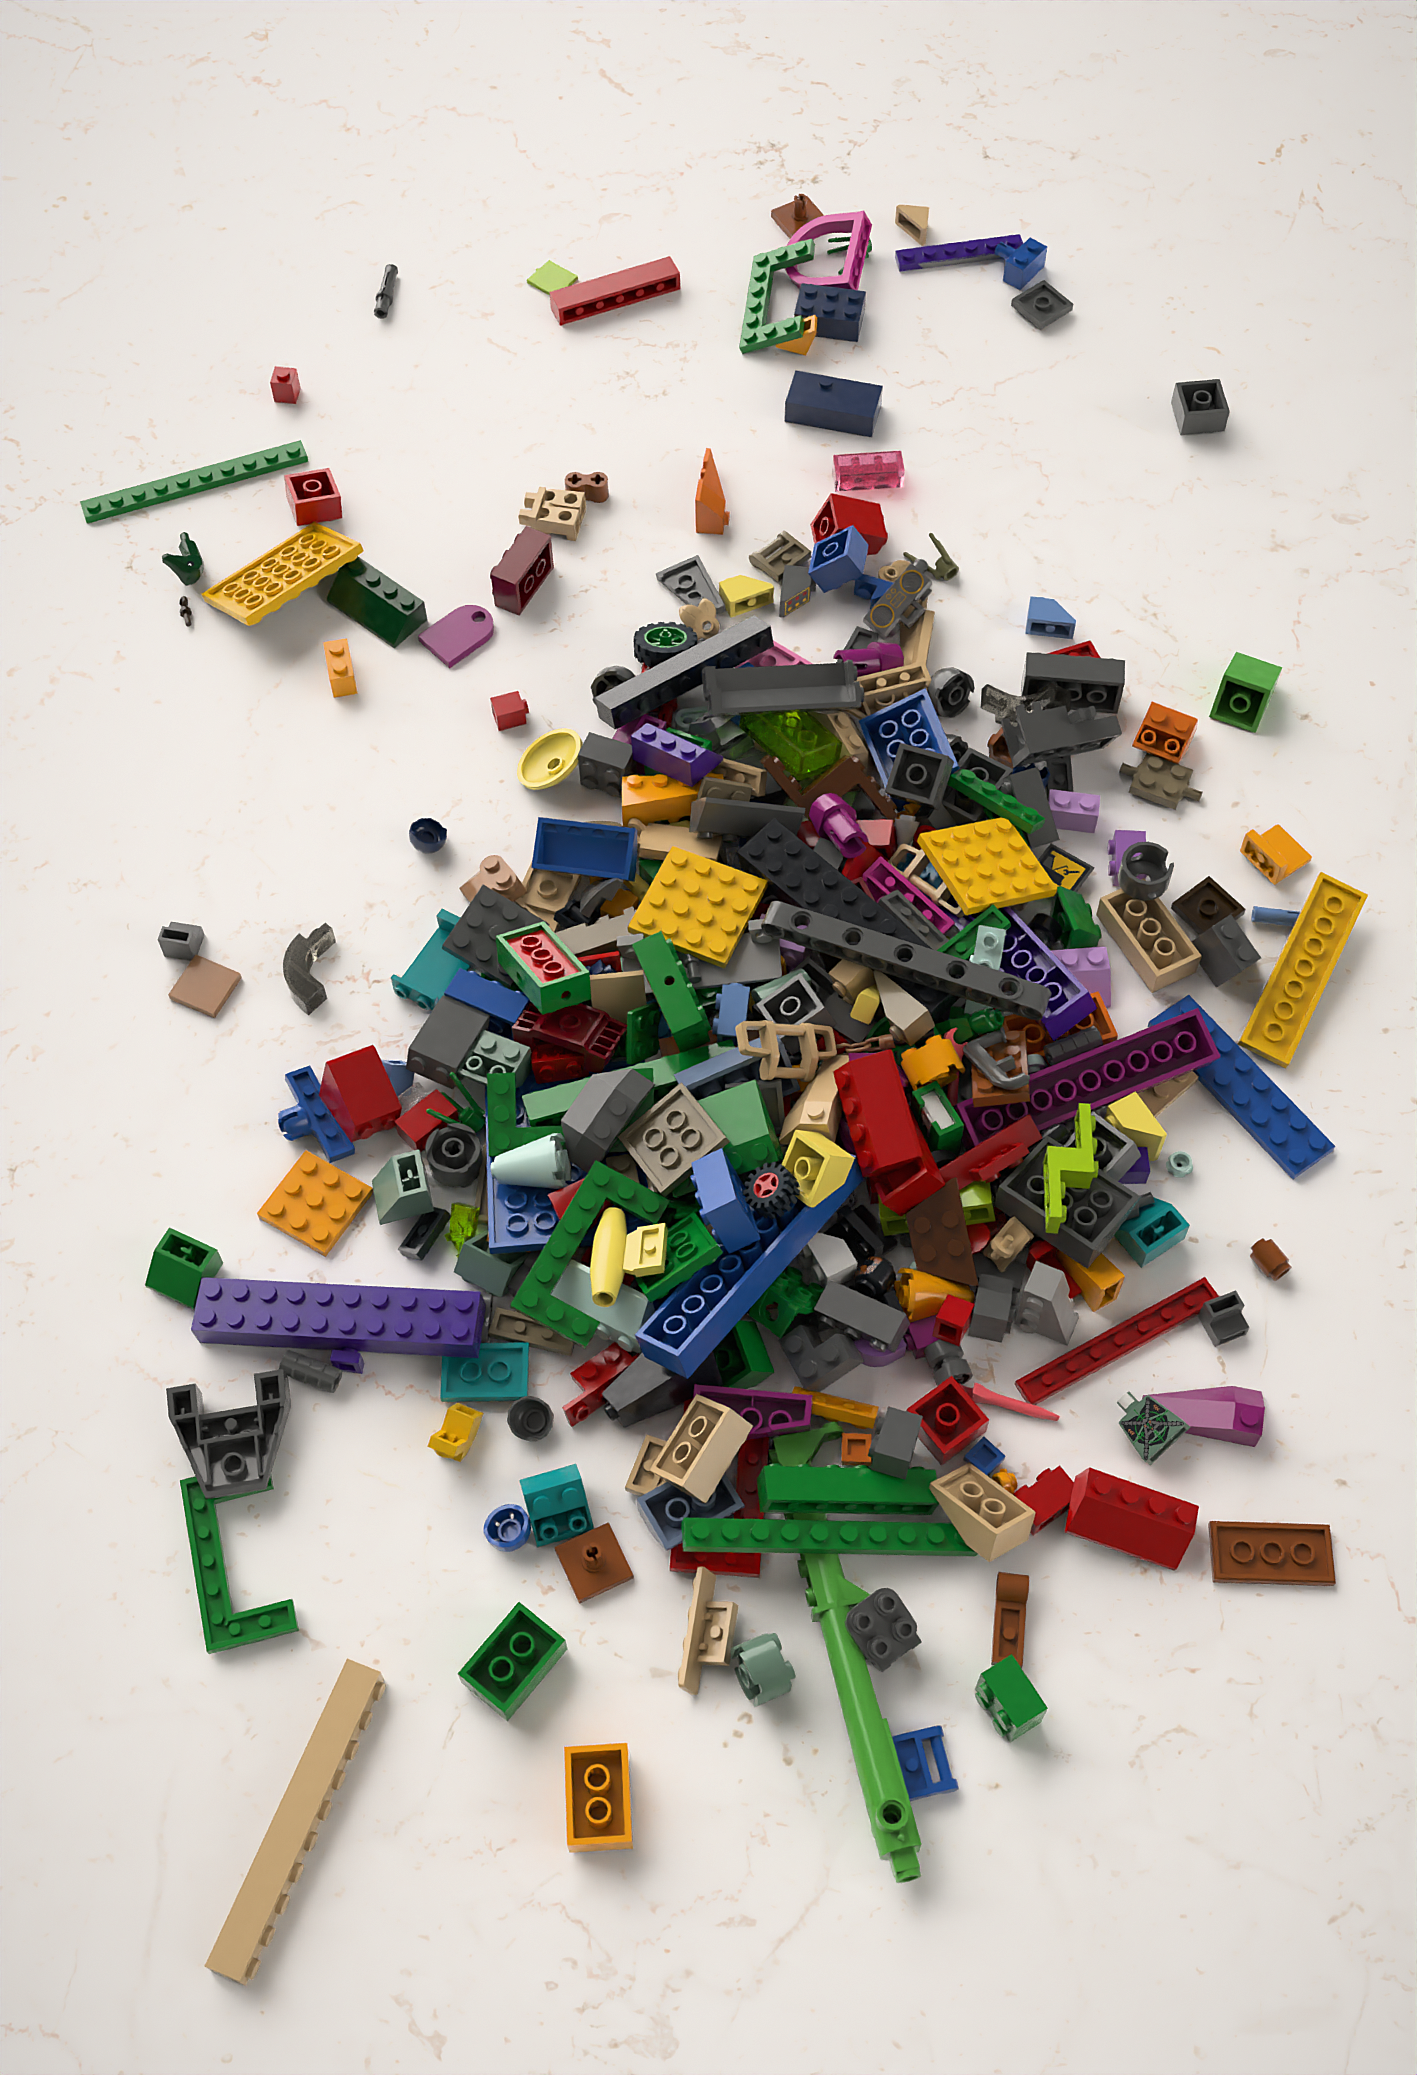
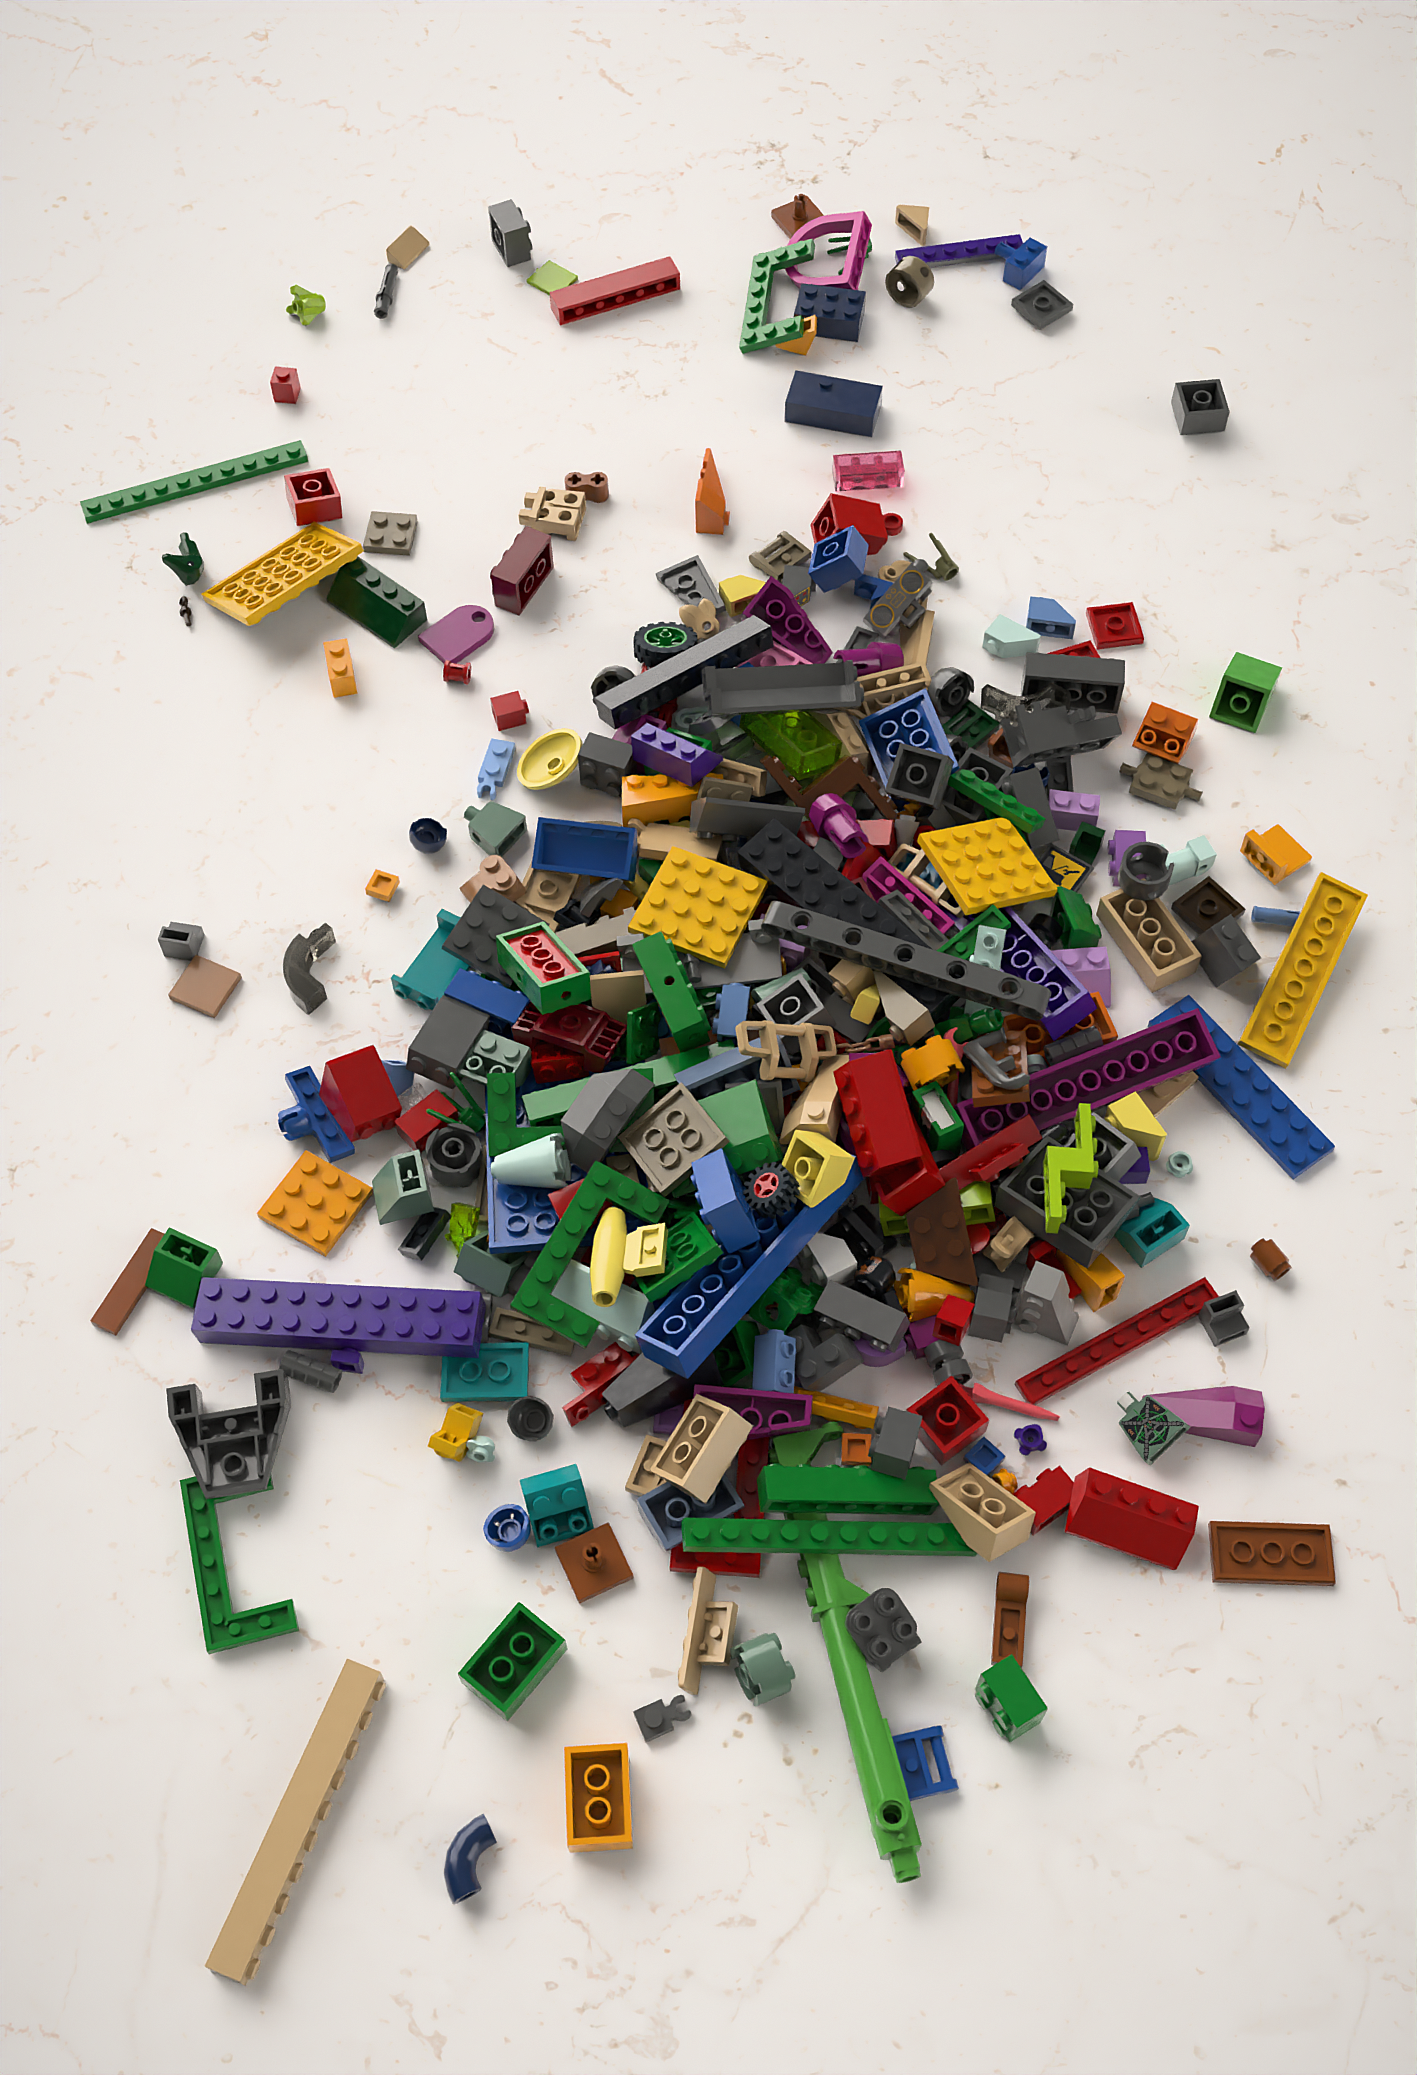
(128, 1287): none -> dark orange tile
(306, 304): none -> lime rock
(382, 885): none -> light orange plate
(390, 533): none -> dark tan plate
(406, 247): none -> tan slope
(457, 672): none -> red bush
(463, 1856): none -> dark blue cylinder
(481, 1449): none -> light aqua plate
(495, 766): none -> light blue plate
(495, 827): none -> sand green torso
(510, 232): none -> dark grey brick
(656, 1719): none -> dark grey plate
(667, 1420): none -> medium lavender tile
(774, 1362): none -> medium blue brick
(788, 622): none -> magenta wedge
(893, 523): none -> red tile
(915, 278): none -> dark tan piece
(976, 729): none -> dark green plate
(1009, 638): none -> light aqua slope
(1033, 1431): none -> dark purple plate
(1087, 842): none -> dark green panel
(1114, 625): none -> red tile
(1192, 860): none -> light aqua piece

